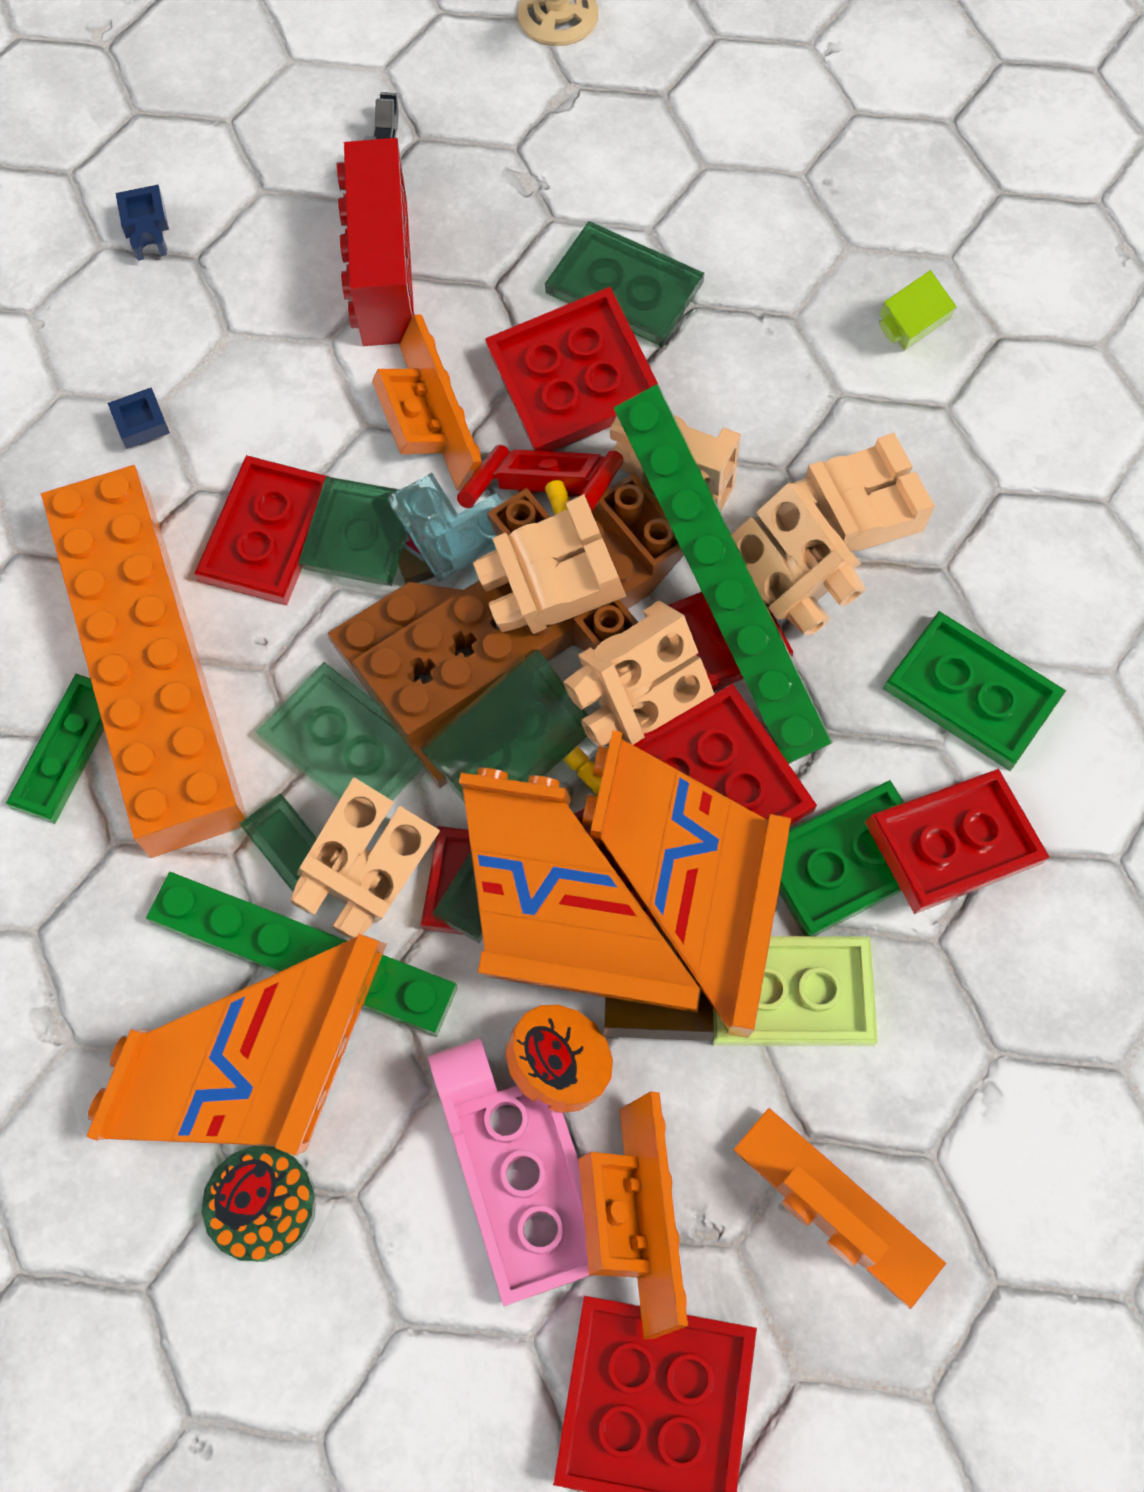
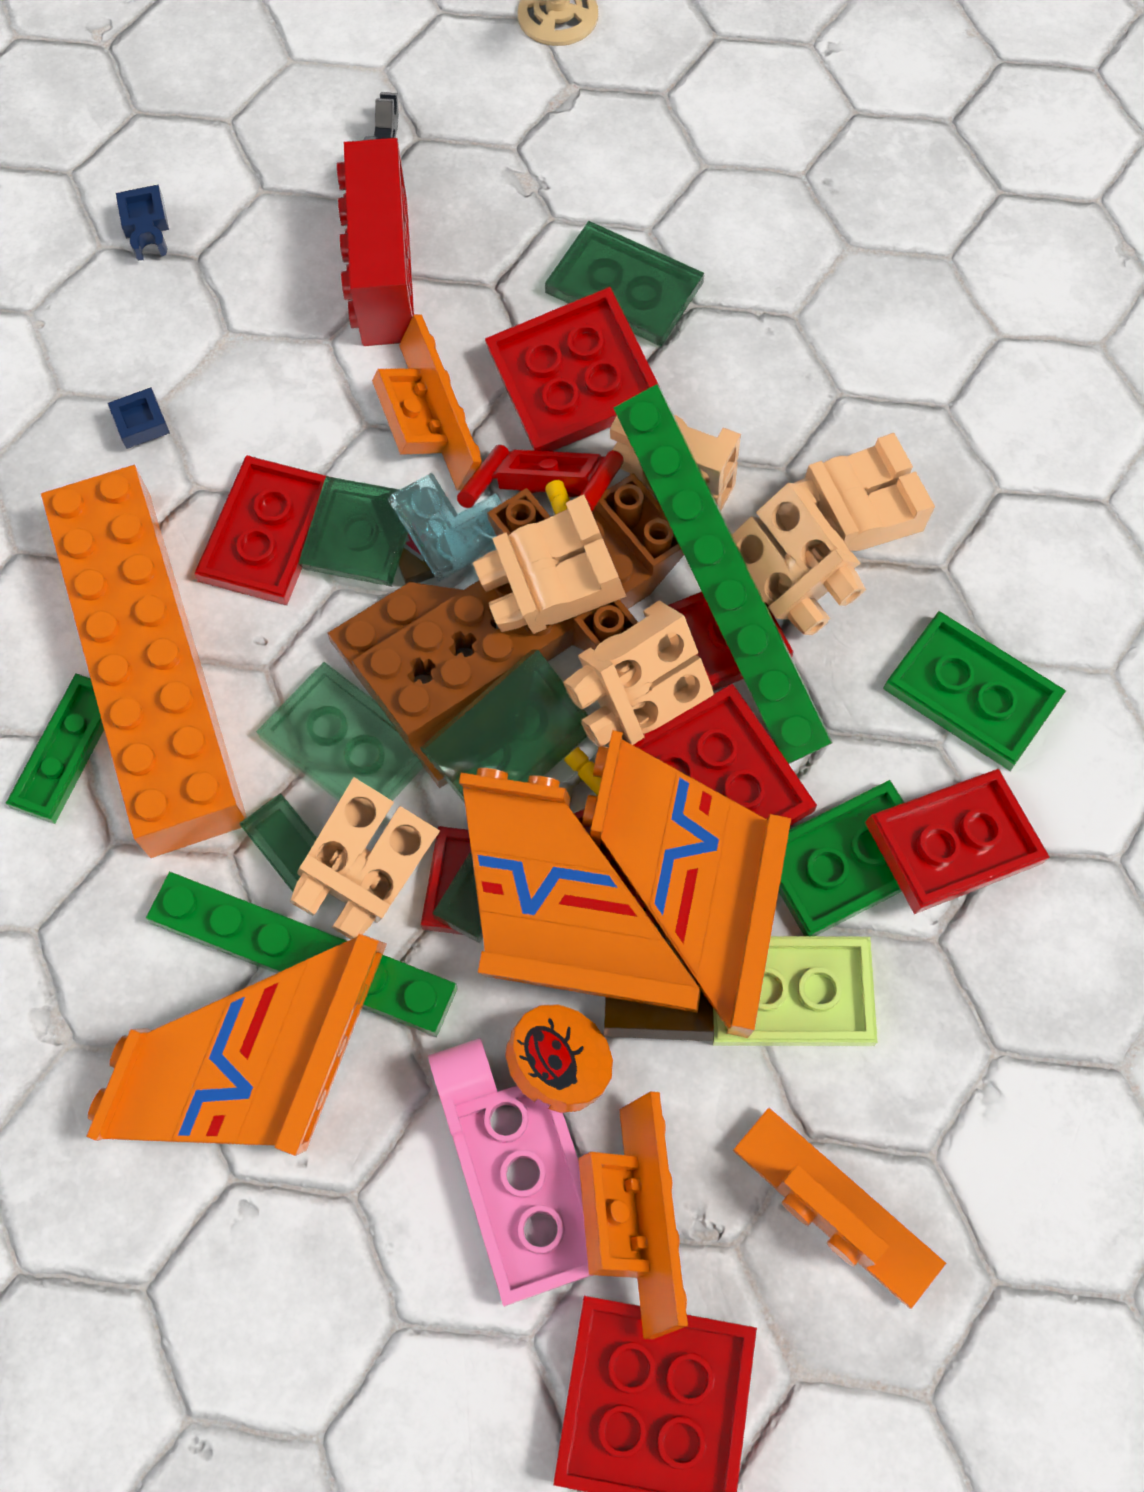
(259, 1204): tile -> none
(916, 311): lime brick -> none

